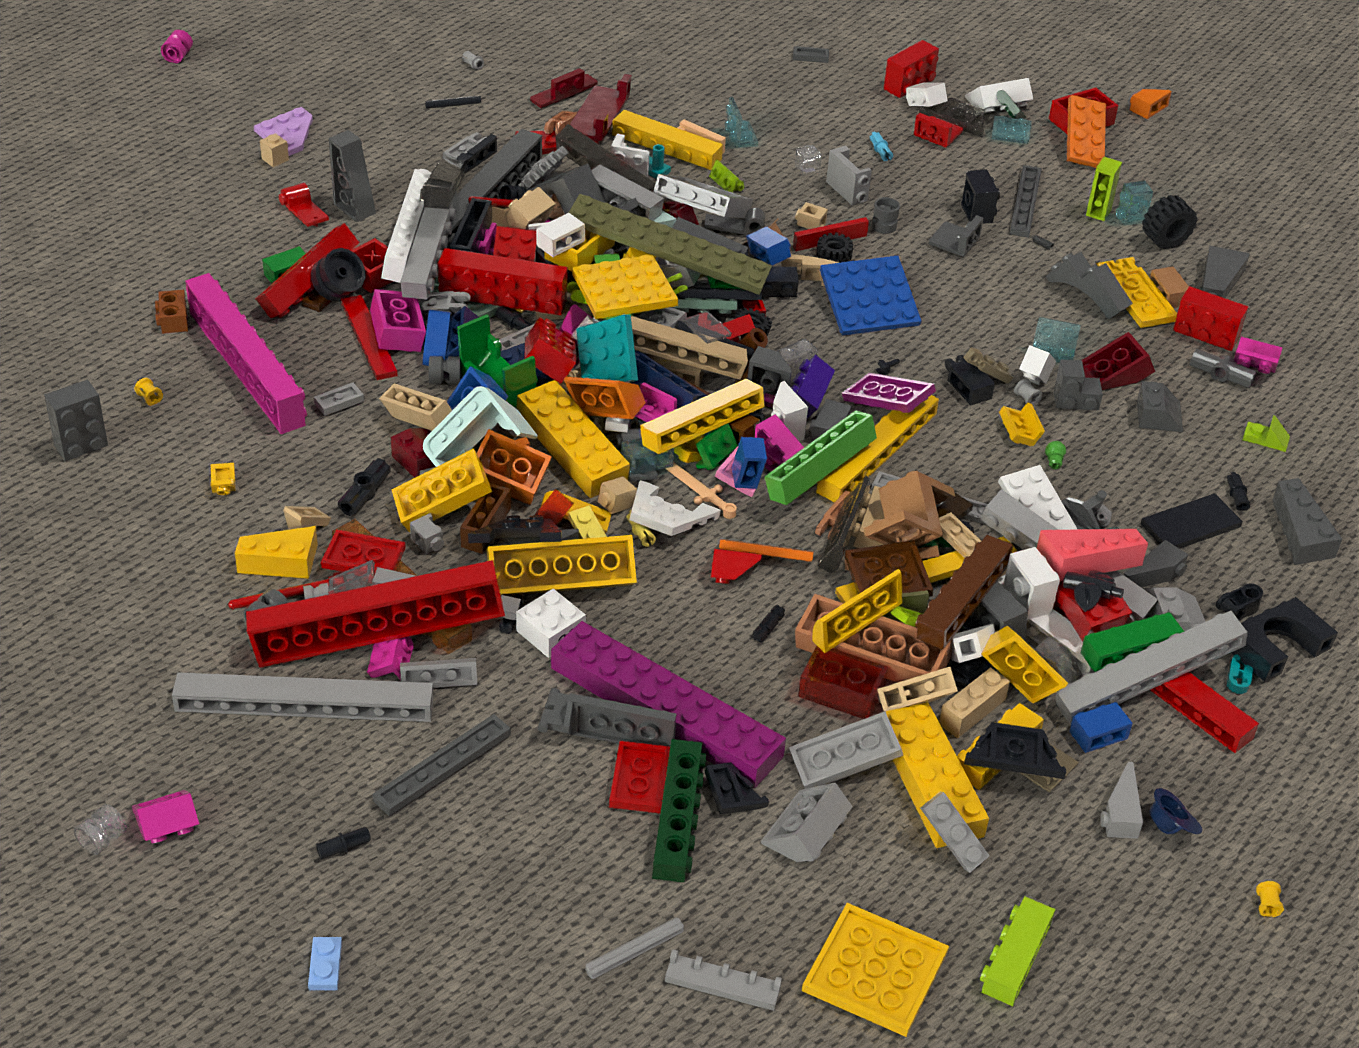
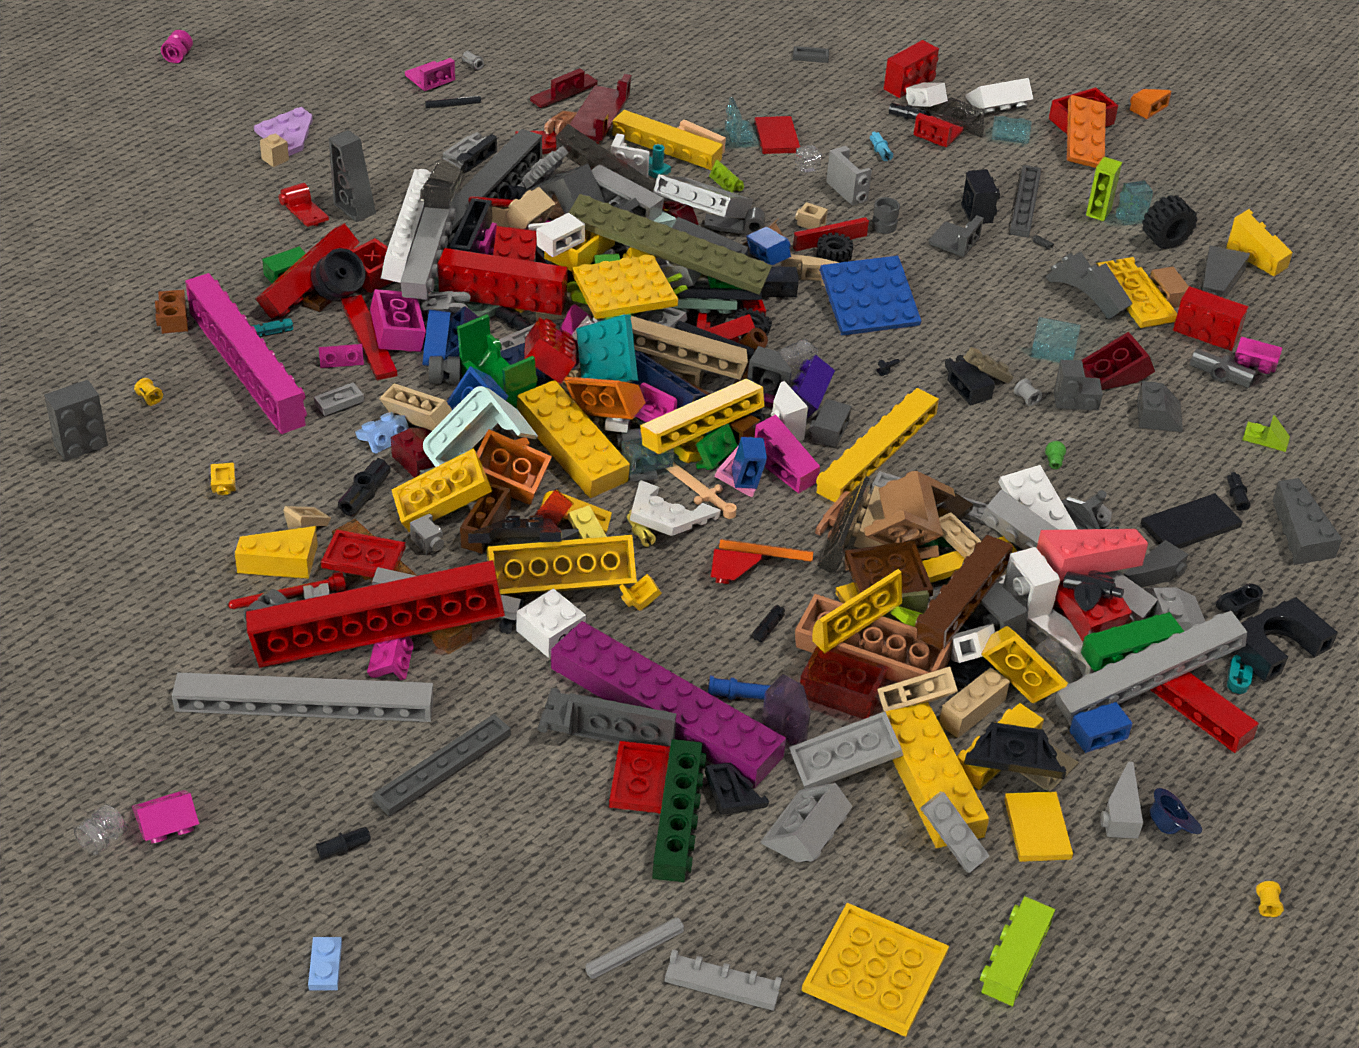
(274, 327): none -> teal axle
(341, 355): none -> dark pink hinge
(352, 579): clear slope -> none
(381, 431): none -> light blue bracket
(432, 74): none -> dark pink bracket
(441, 672): light grey plate -> none
(617, 495): tan brick -> none
(641, 593): none -> yellow bracket
(707, 327): clear piece -> none
(734, 689): none -> blue pin
(776, 134): none -> red tile
(787, 709): none -> clear purple slope
(820, 457): bright green brick -> none
(888, 392): magenta plate -> none
(905, 111): none -> black pin
(1011, 107): hinge -> none
(1022, 425): yellow bracket -> none
(1037, 365): white brick -> none
(1038, 826): none -> yellow tile
(1265, 250): none -> yellow wedge

